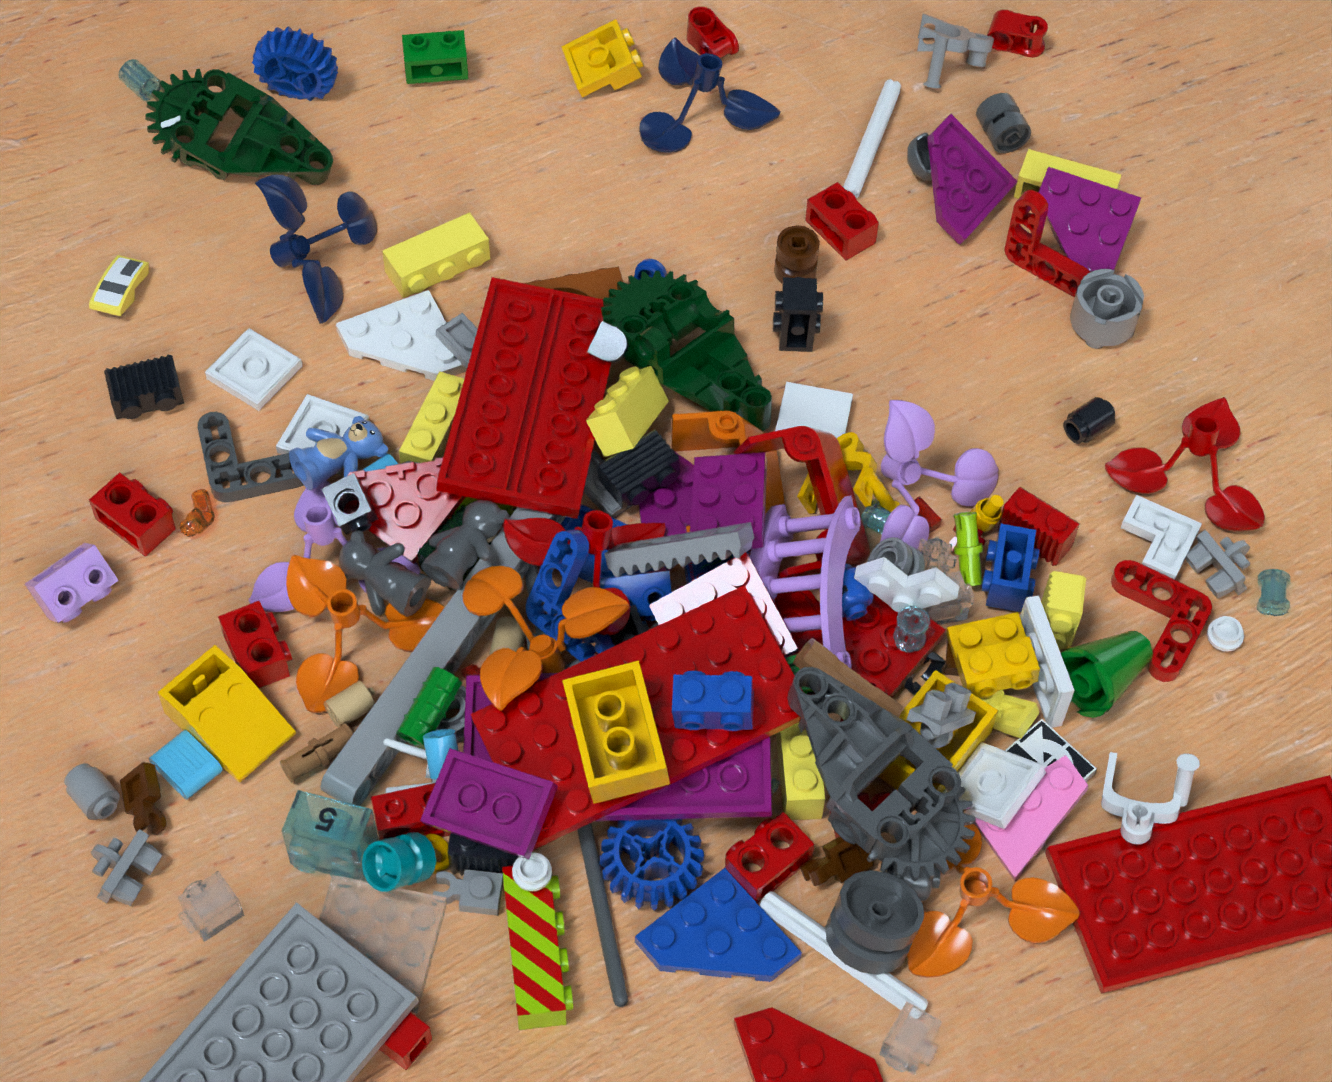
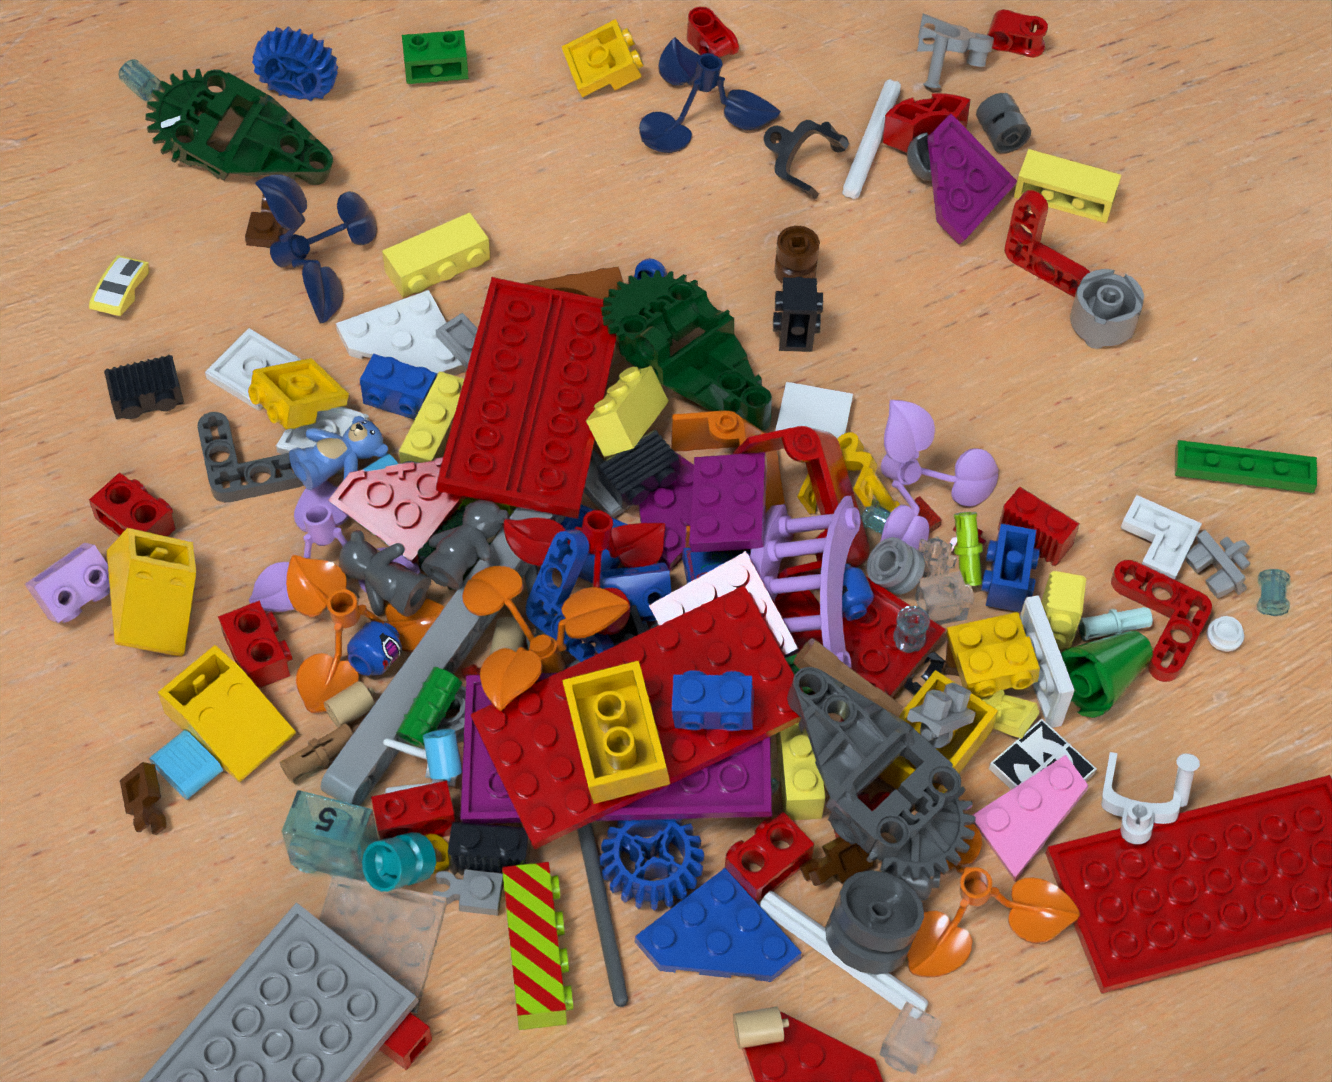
(91, 791): light grey brick -> none
(118, 884): light grey hips -> none
(151, 590): none -> yellow slope
(200, 517): clear orange arm -> none
(209, 906): clear brick -> none
(263, 227): none -> reddish brown plate
(295, 392): none -> yellow plate
(341, 493): brick -> none
(374, 648): none -> blue head
(395, 385): none -> blue brick
(489, 803): magenta plate -> none
(532, 873): white plate -> none
(609, 343): tile -> none
(680, 549): light grey gear -> none
(759, 1027): none -> tan piece
(790, 143): none -> black piece
(842, 221): red brick -> none
(900, 590): white plate -> none
(914, 117): none -> red brick
(988, 512): yellow cylinder -> none
(997, 783): white tile -> none
(1088, 218): magenta plate -> none
(1089, 420): black brick -> none
(1114, 623): none -> light aqua axle
(1205, 432): red plant -> none
(1246, 466): none -> green plate

